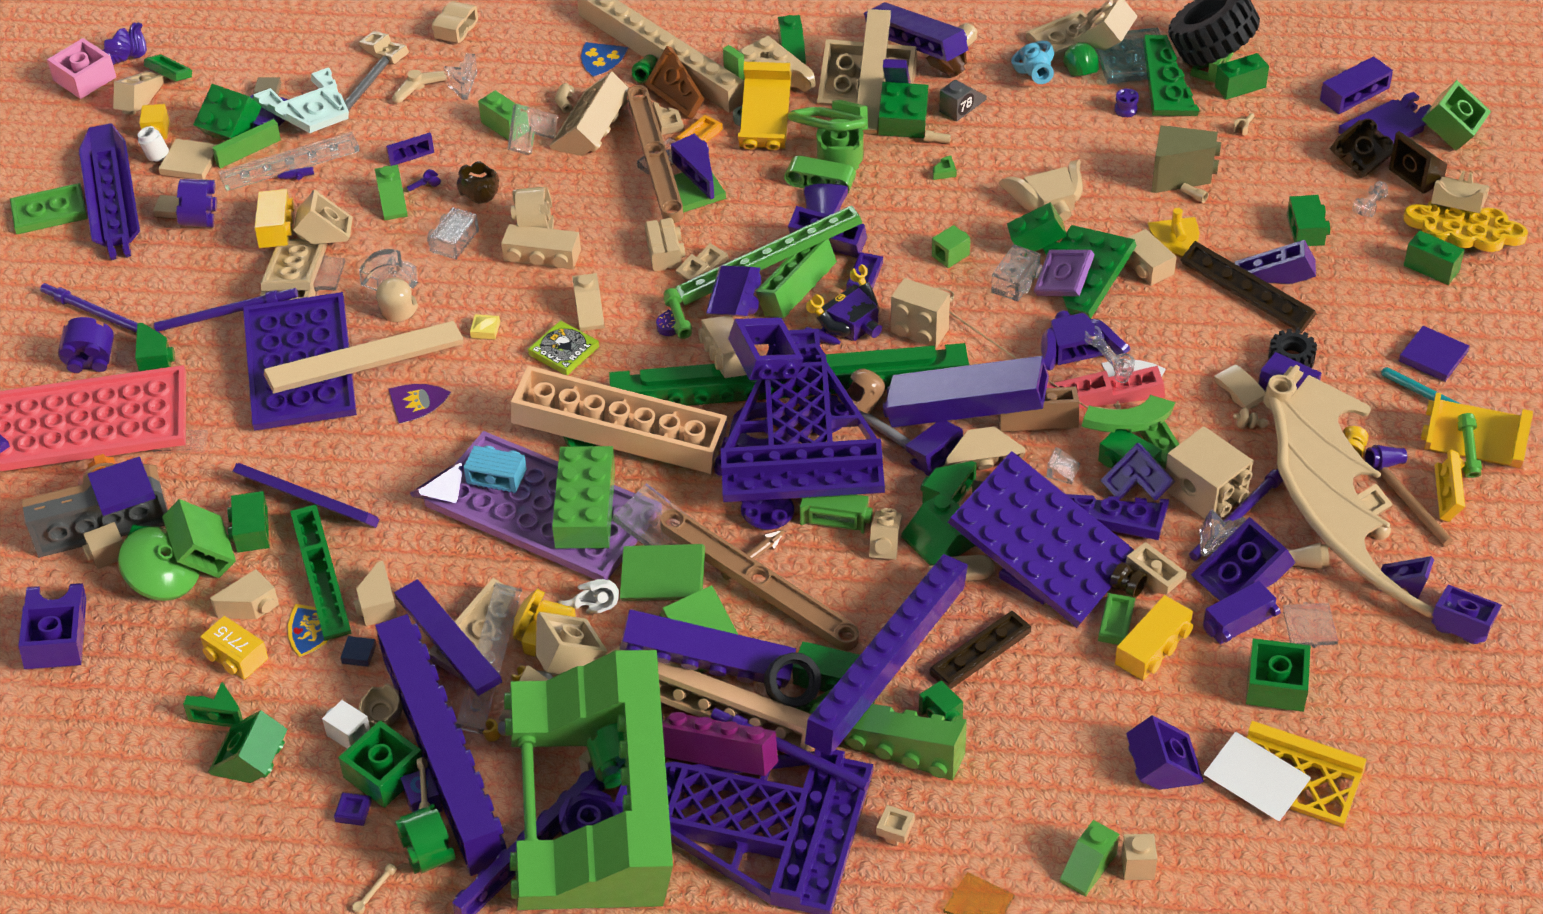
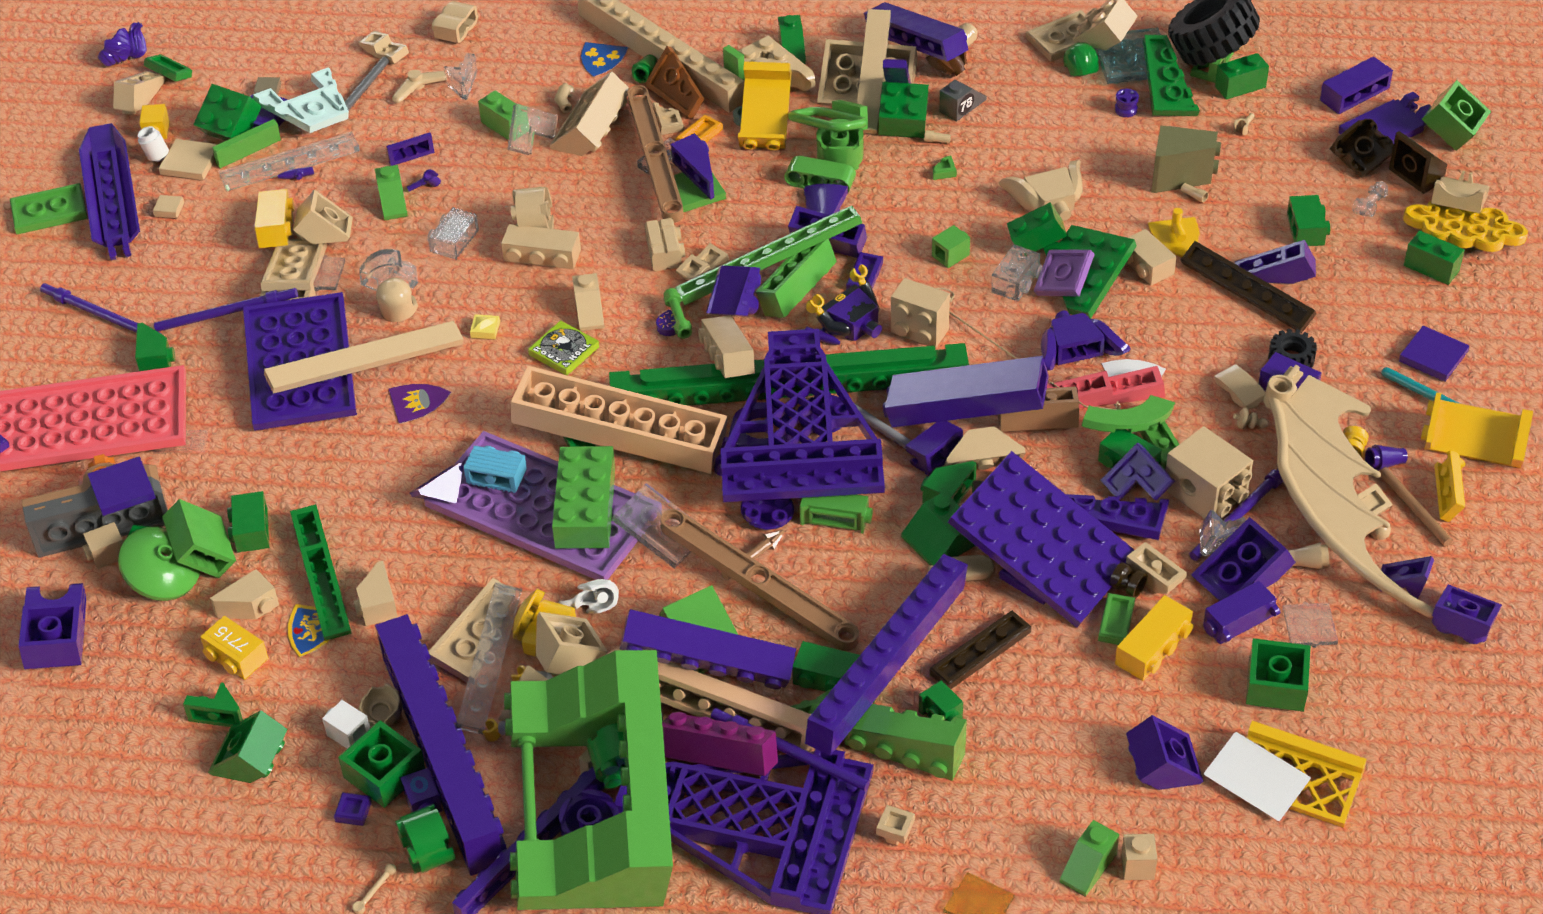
(81, 68): bright pink brick -> none
(85, 345): dark purple brick -> none
(196, 202): dark purple brick -> none
(306, 494): dark purple tile -> none
(358, 651): dark blue tile -> none
(422, 764): tan hinge -> none
(448, 637): dark purple tile -> none
(478, 188): dark brown hair -> none
(661, 572): bright green tile -> none
(756, 331): dark purple window -> none
(813, 675): black tyre -> none
(865, 390): medium nougat helmet -> none
(885, 534): tan bracket -> none
(1035, 61): medium azure piece -> none
(1062, 466): clear slope -> none
(1122, 364): clear brick -> none
(1467, 424): bright green bar -> none

